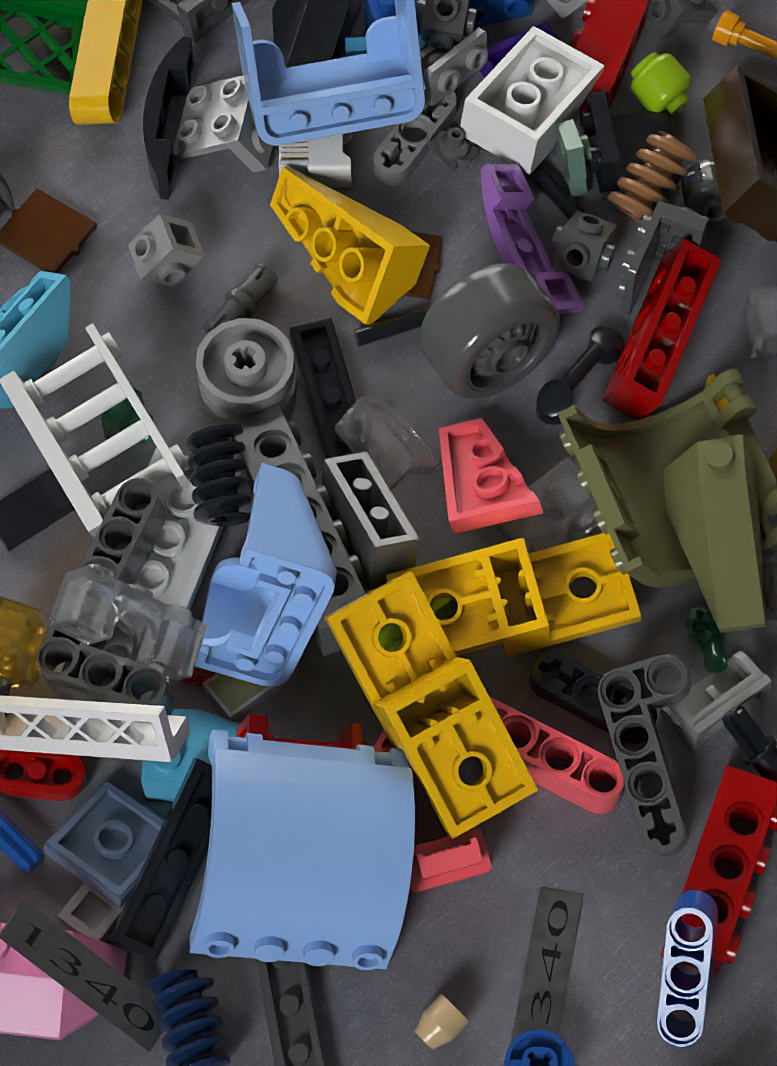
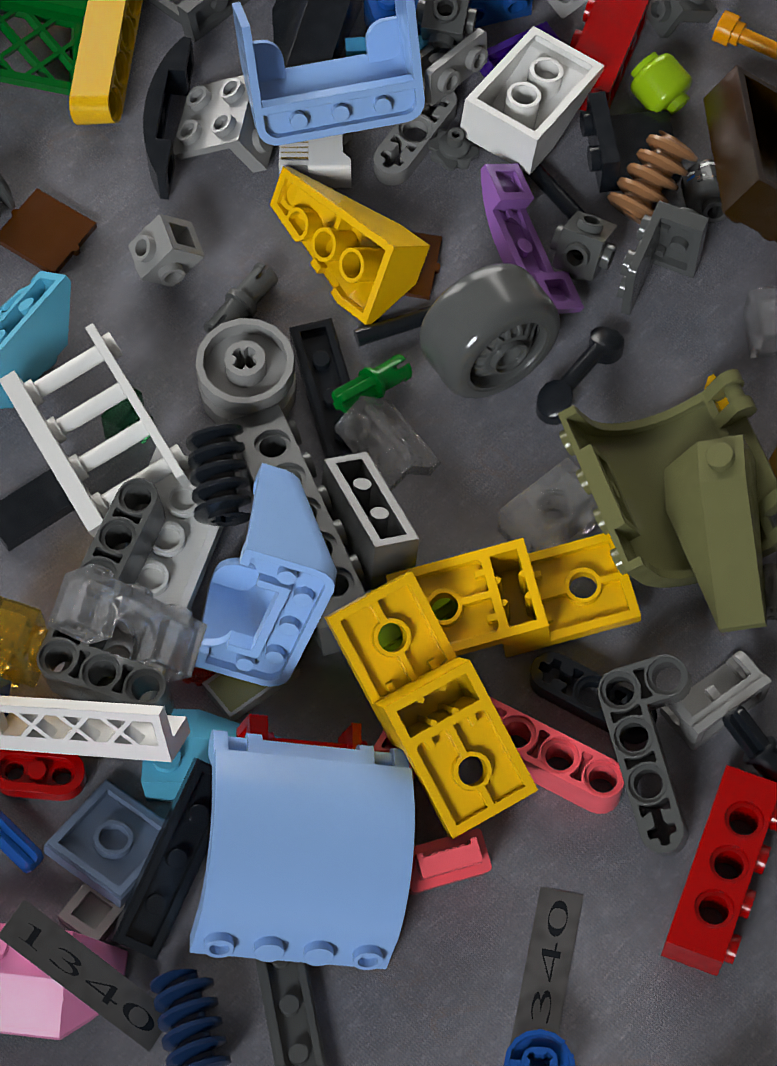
(372, 382): none -> green axle
(440, 1023): tan hose -> none
(480, 479): coral wing -> none
(574, 153): sand green plate -> none
(661, 330): red brick -> none
(685, 990): blue beam -> none
(708, 638): clear green arm -> none

